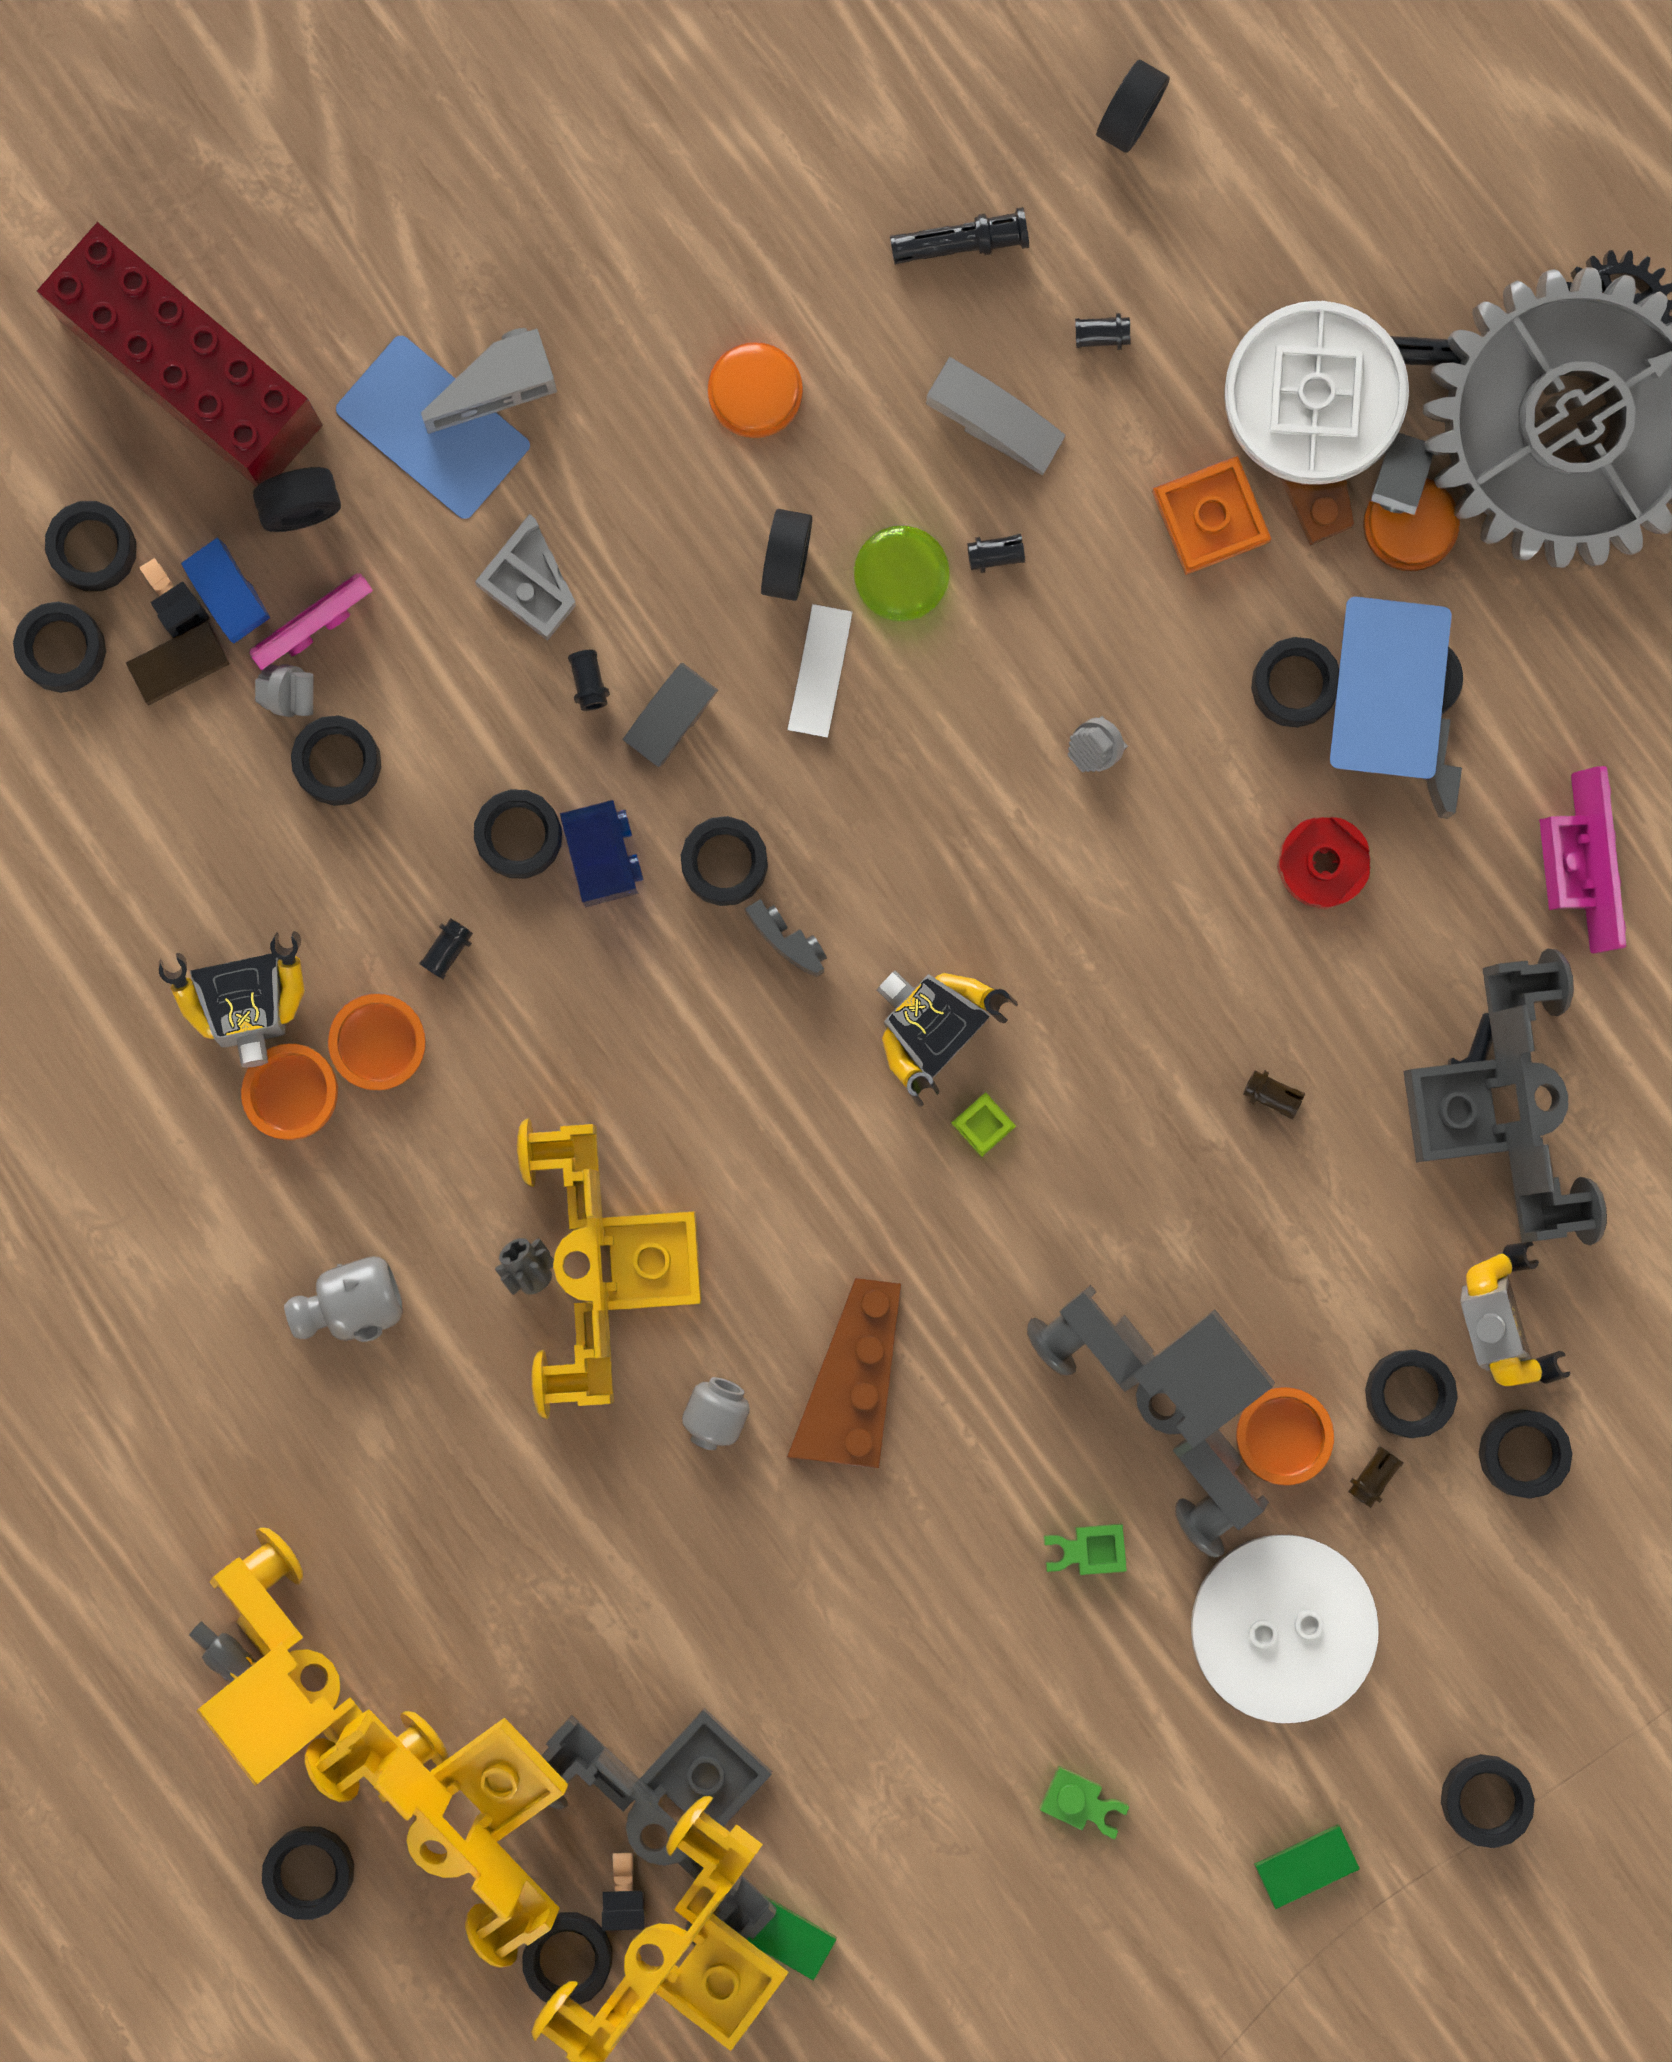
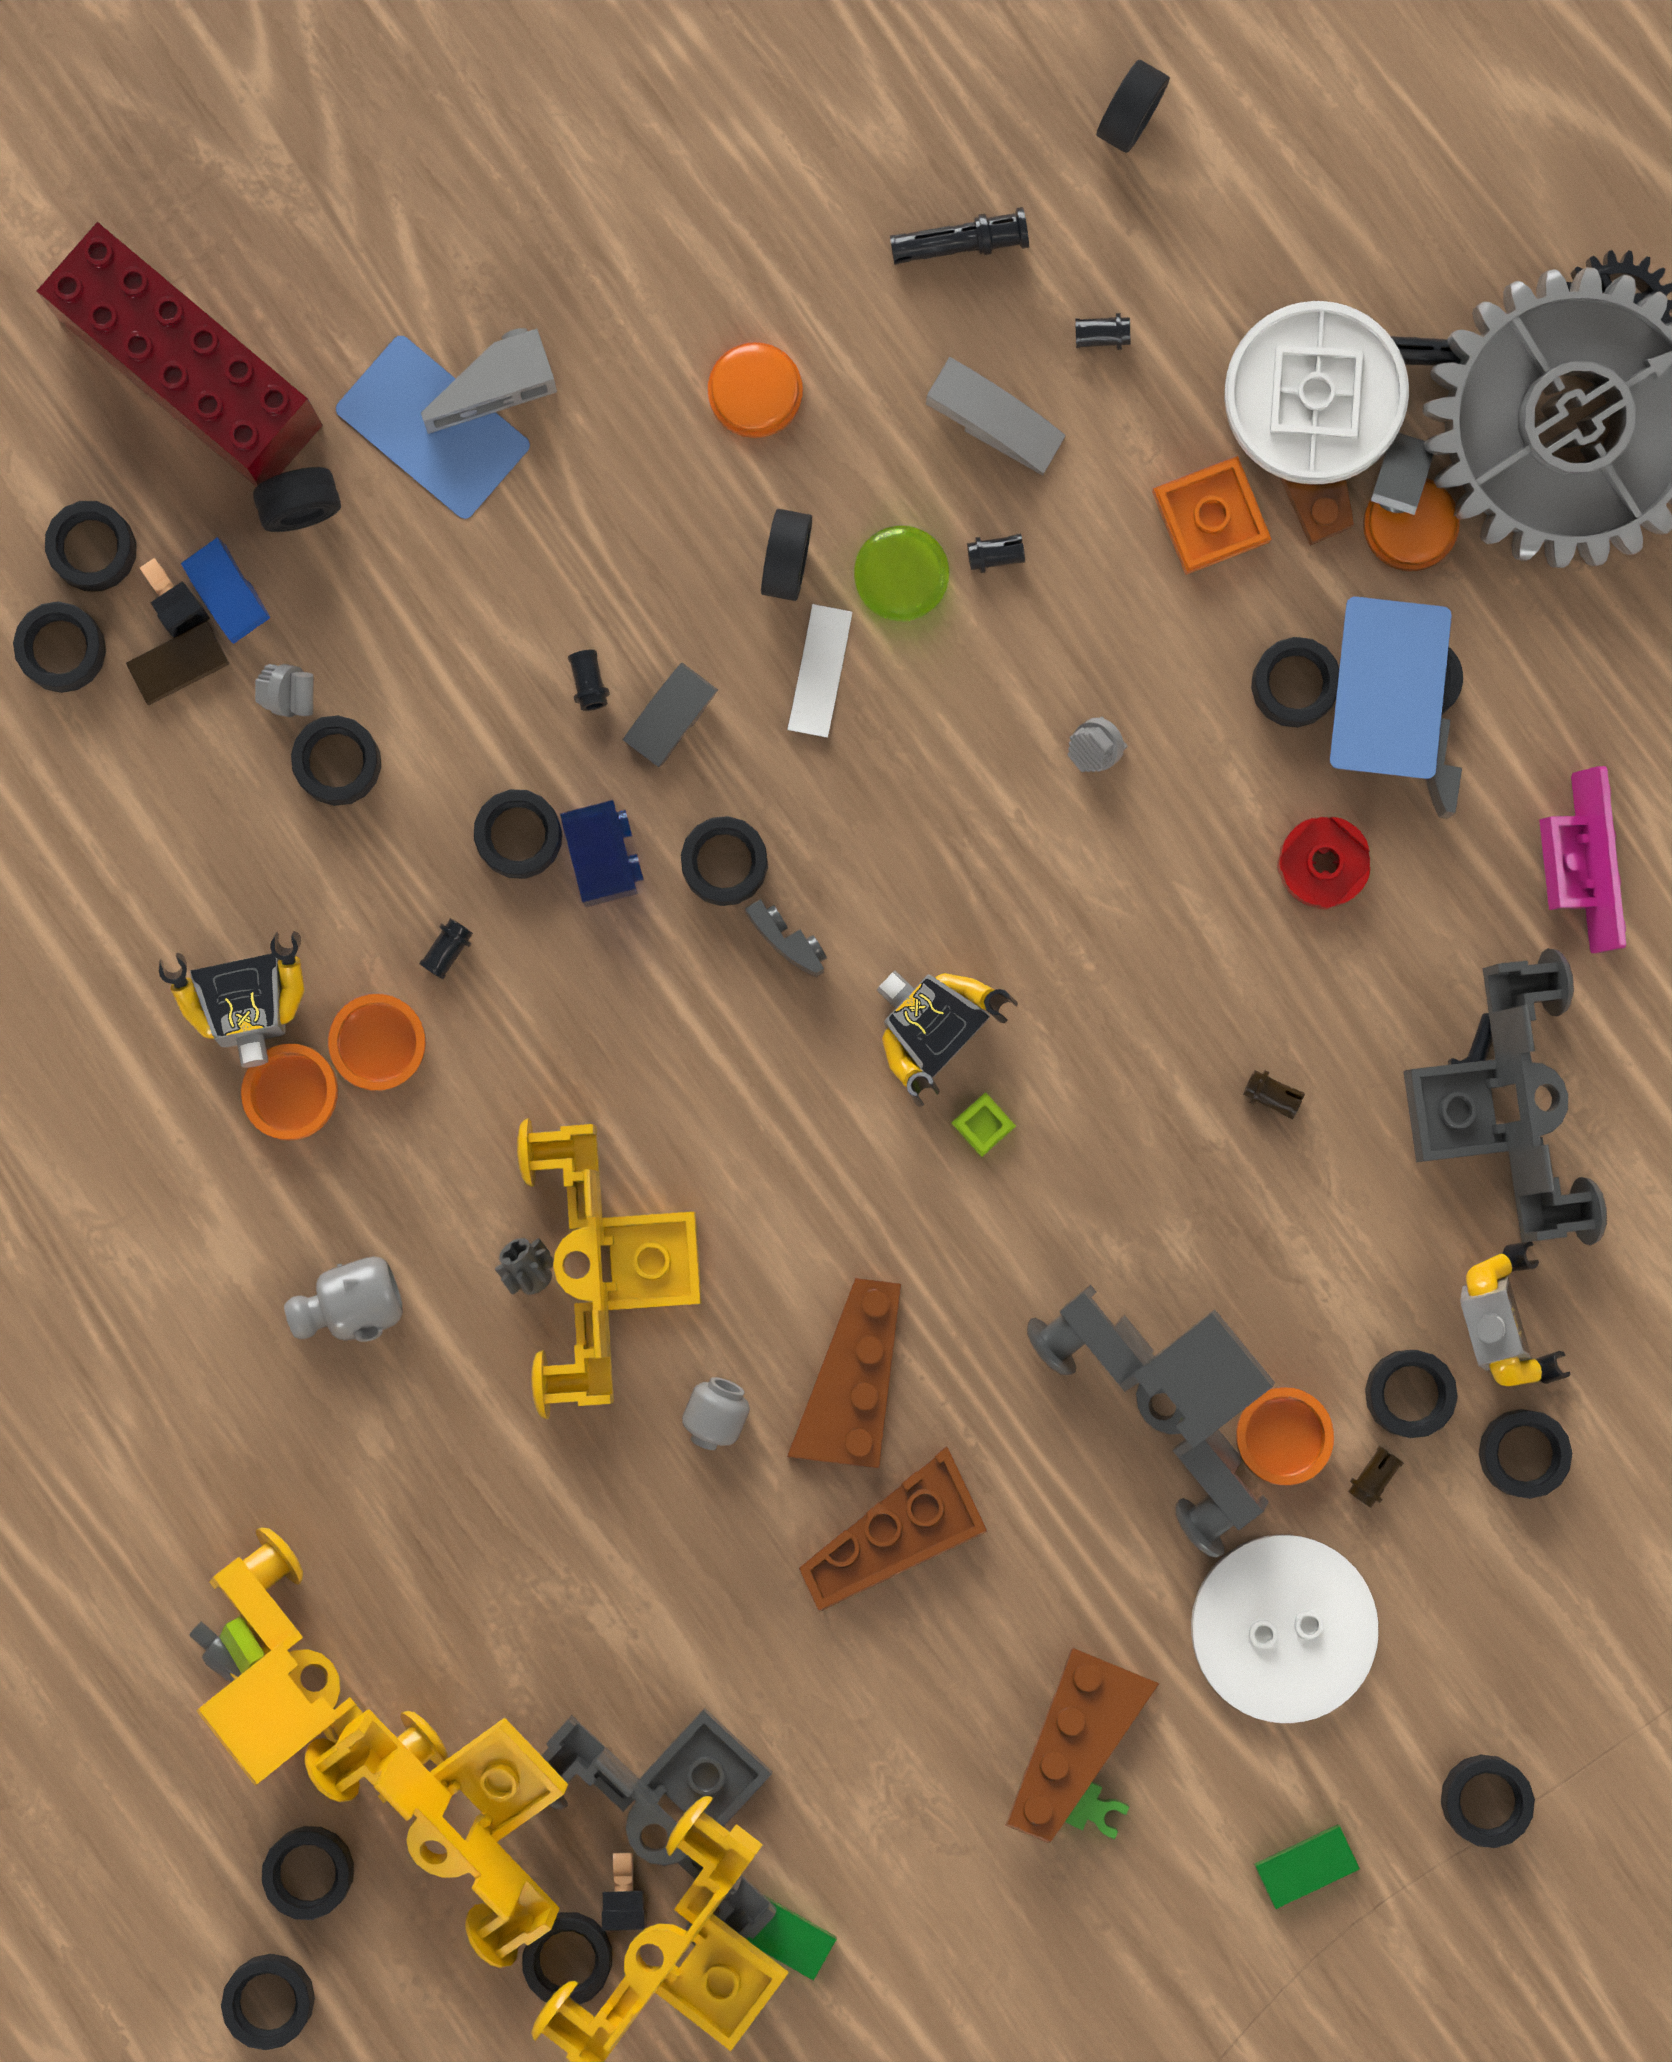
(232, 2011): none -> black tyre
(241, 1644): none -> lime tile
(296, 633): dark pink plate -> none
(528, 581): light grey wing -> none
(905, 1529): none -> dark orange wing
(1080, 1731): none -> dark orange wing
(1095, 1550): bright green plate -> none

